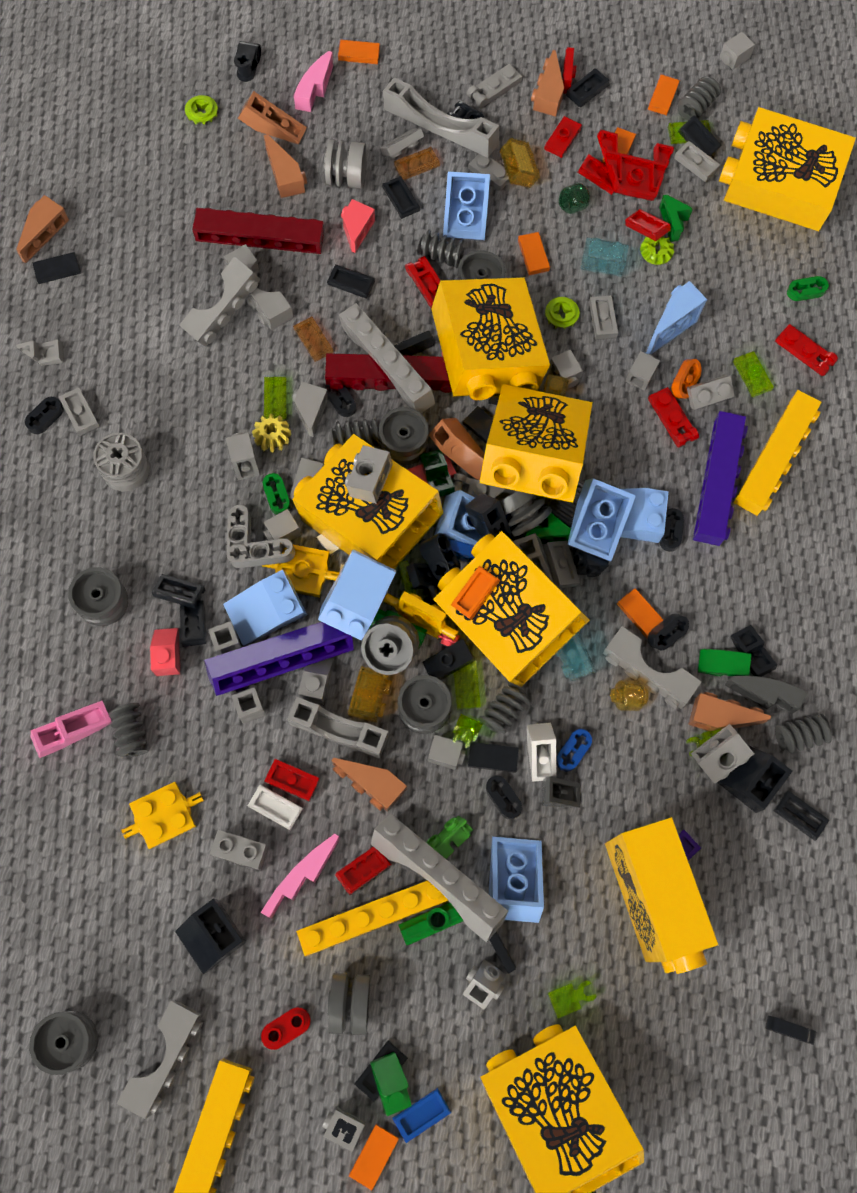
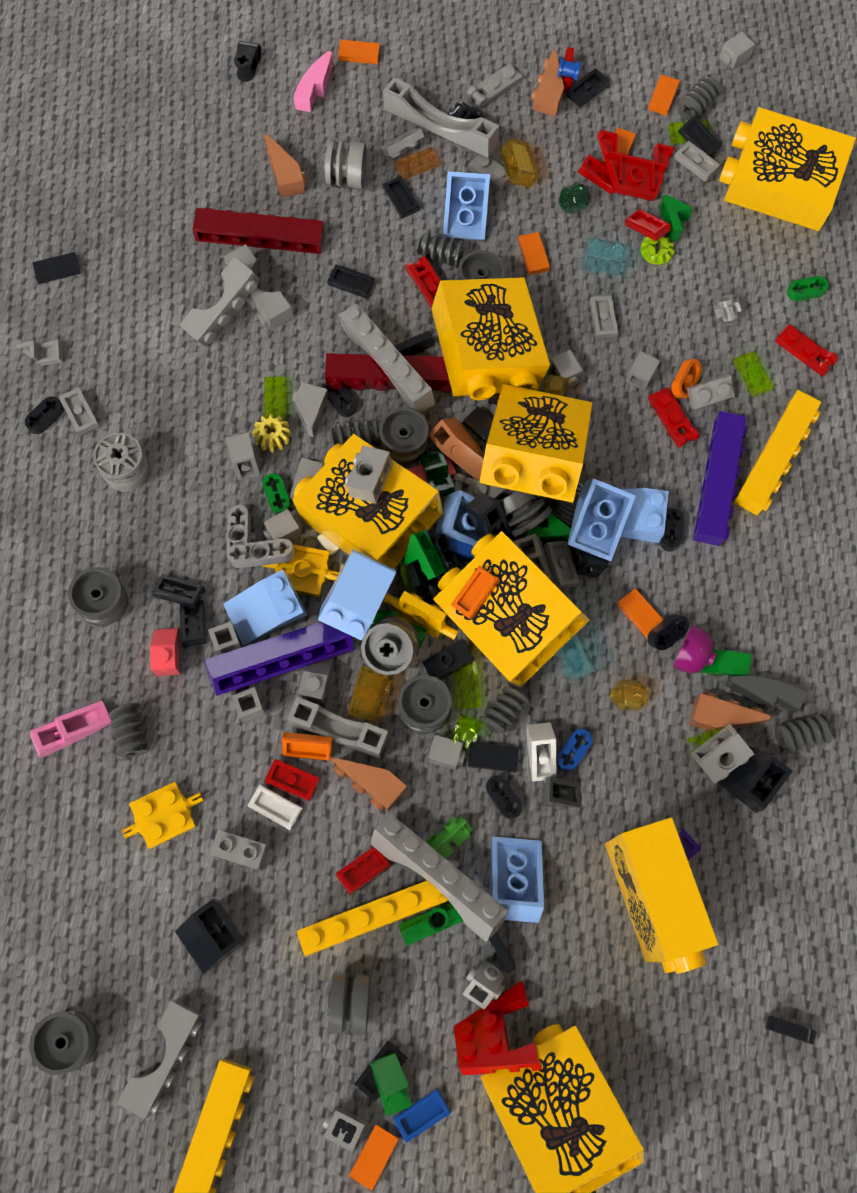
(40, 226): nougat slope -> none
(202, 102): lime gear -> none
(270, 120): nougat slope -> none
(285, 1028): red plate -> none
(307, 746): none -> orange tile
(307, 868): bright pink slope -> none
(313, 339): clear orange tile -> none
(357, 222): coral slope -> none
(422, 550): none -> green slope
(447, 641): coral plate -> none
(484, 1041): none -> red wing
(562, 137): red plate -> none
(566, 999): clear neon green plate -> none
(568, 307): lime gear -> none
(569, 69): none -> blue bush
(674, 686): light grey arch -> none
(680, 314): light blue slope -> none
(696, 651): none -> magenta cylinder
(727, 308): none -> light grey gear
(750, 642): black slope -> none
(783, 803): black tile -> none

